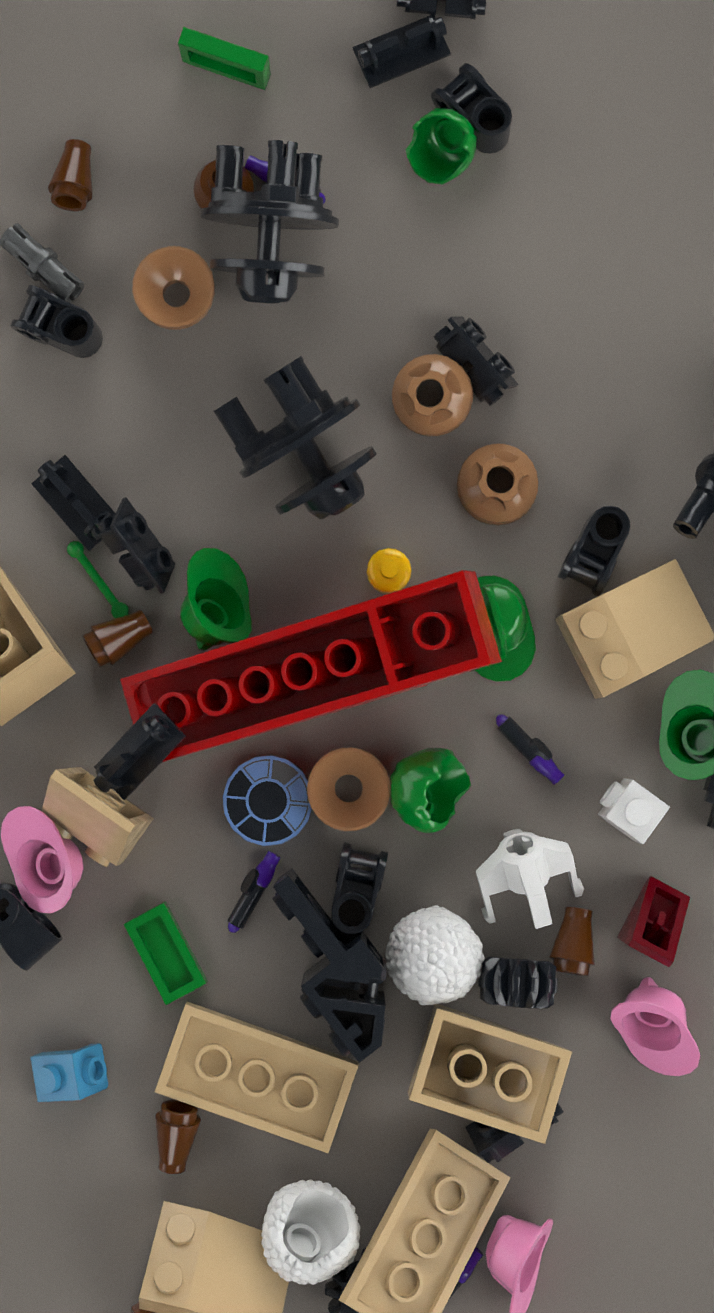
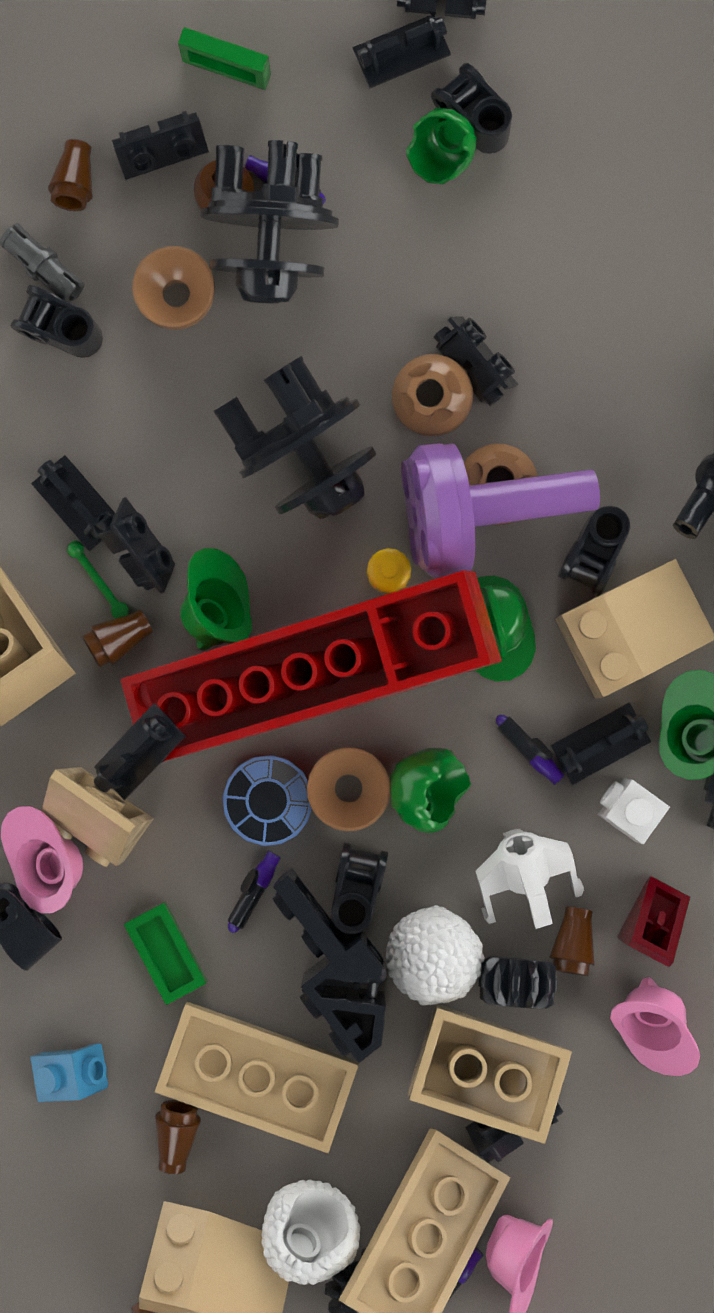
(176, 141): none -> black hinge
(446, 509): none -> medium lavender piece
(601, 743): none -> black hinge

